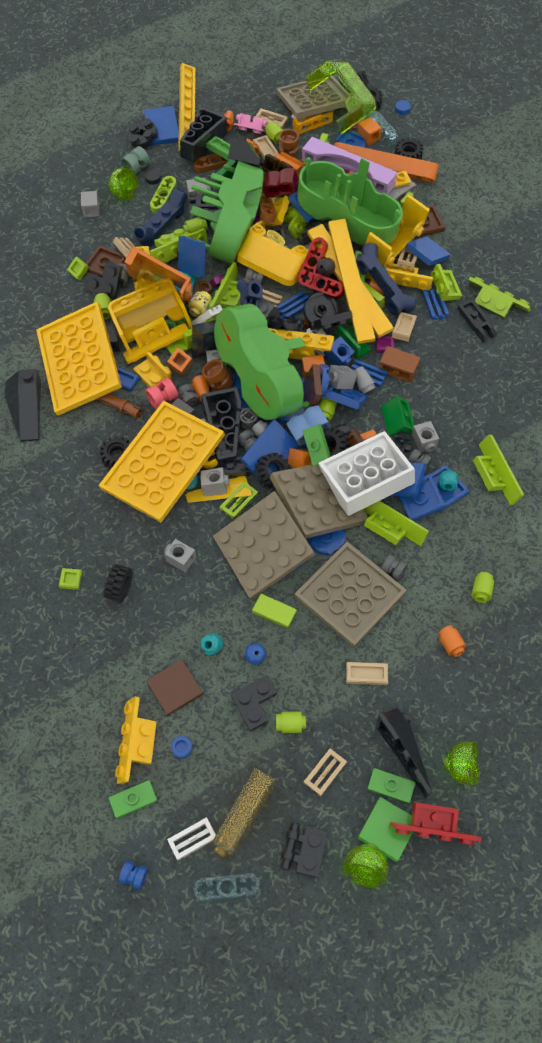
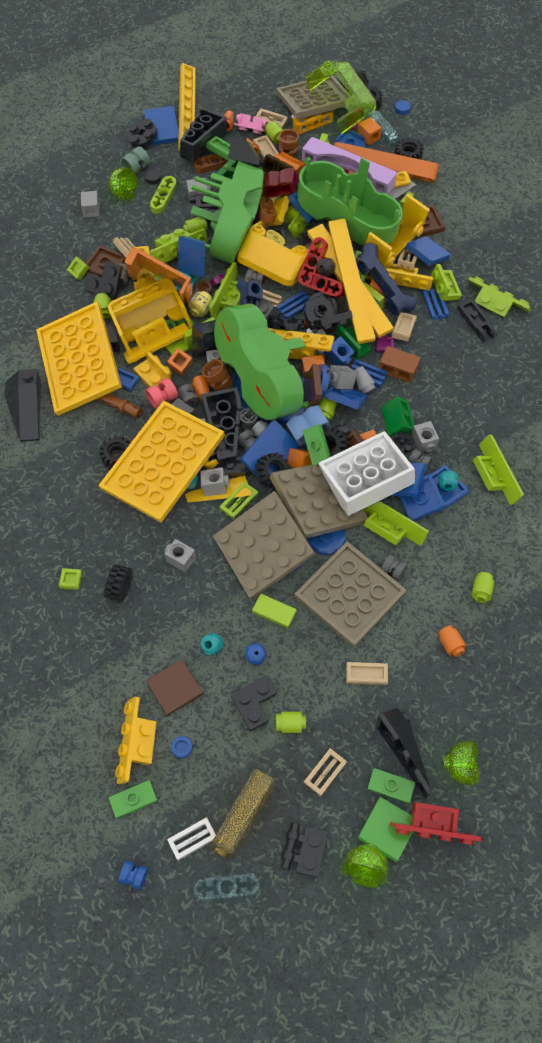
(161, 219): dark blue plate -> none
(207, 315): white tile -> none

